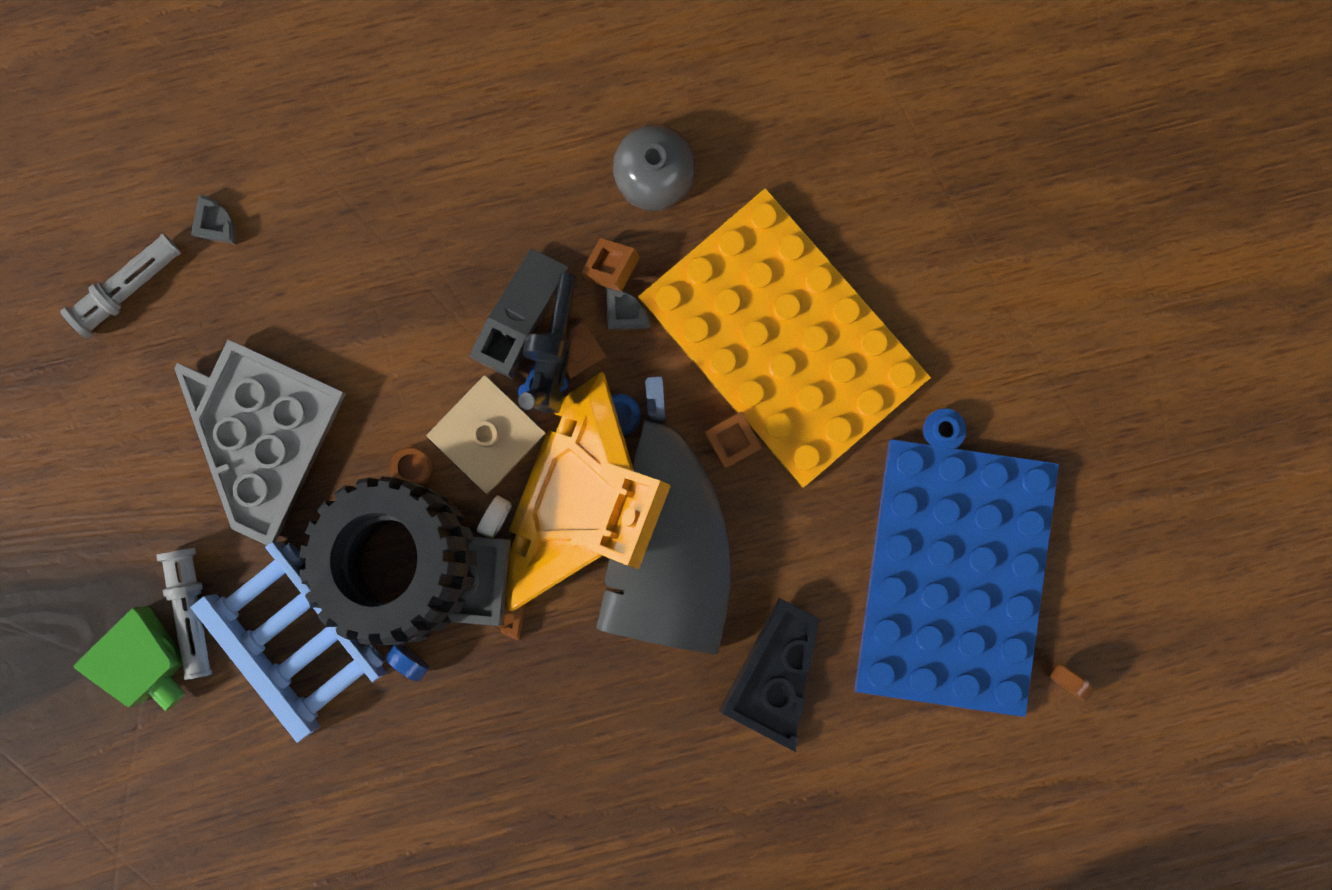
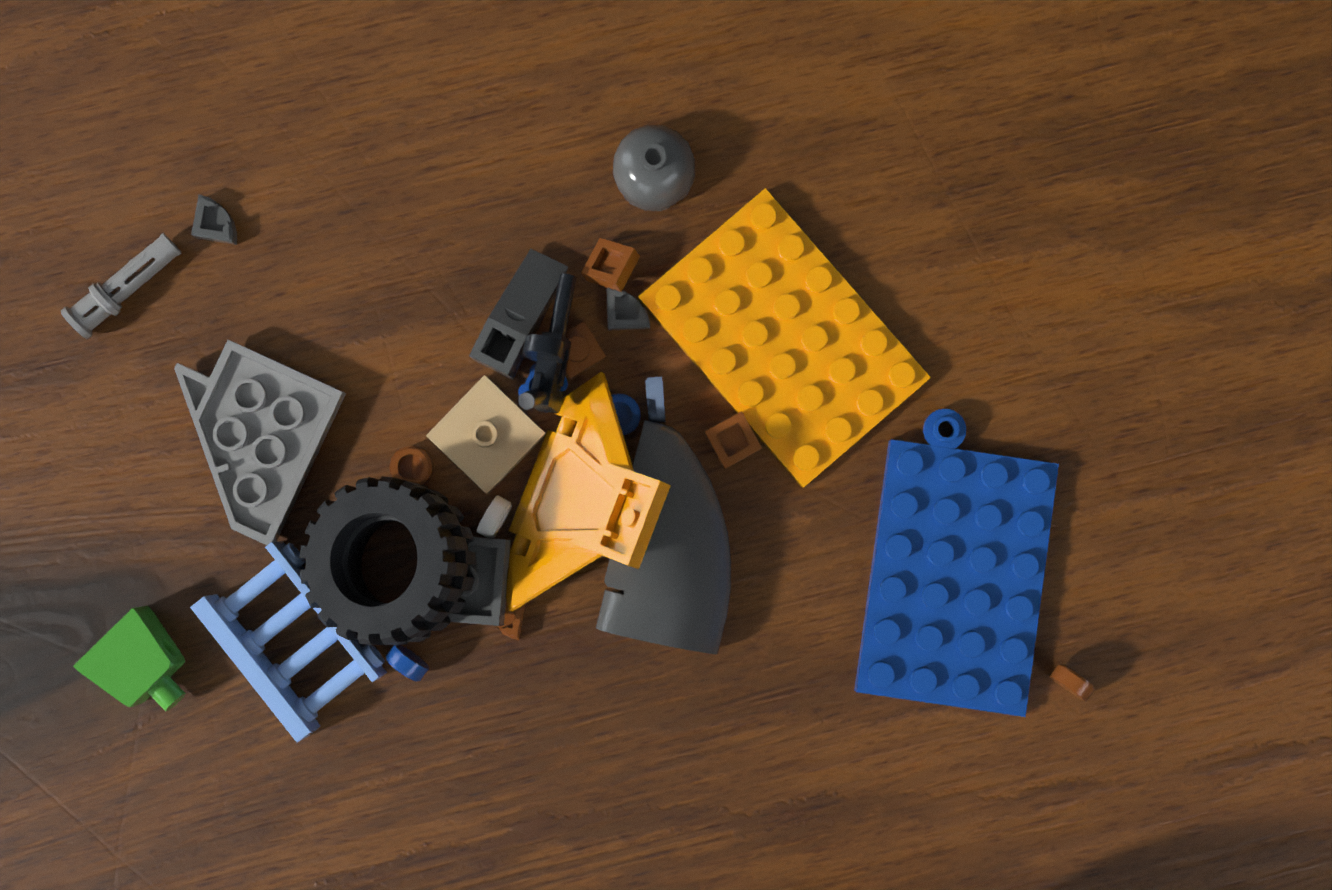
(195, 664): light grey pin -> none
(774, 675): black wing -> none

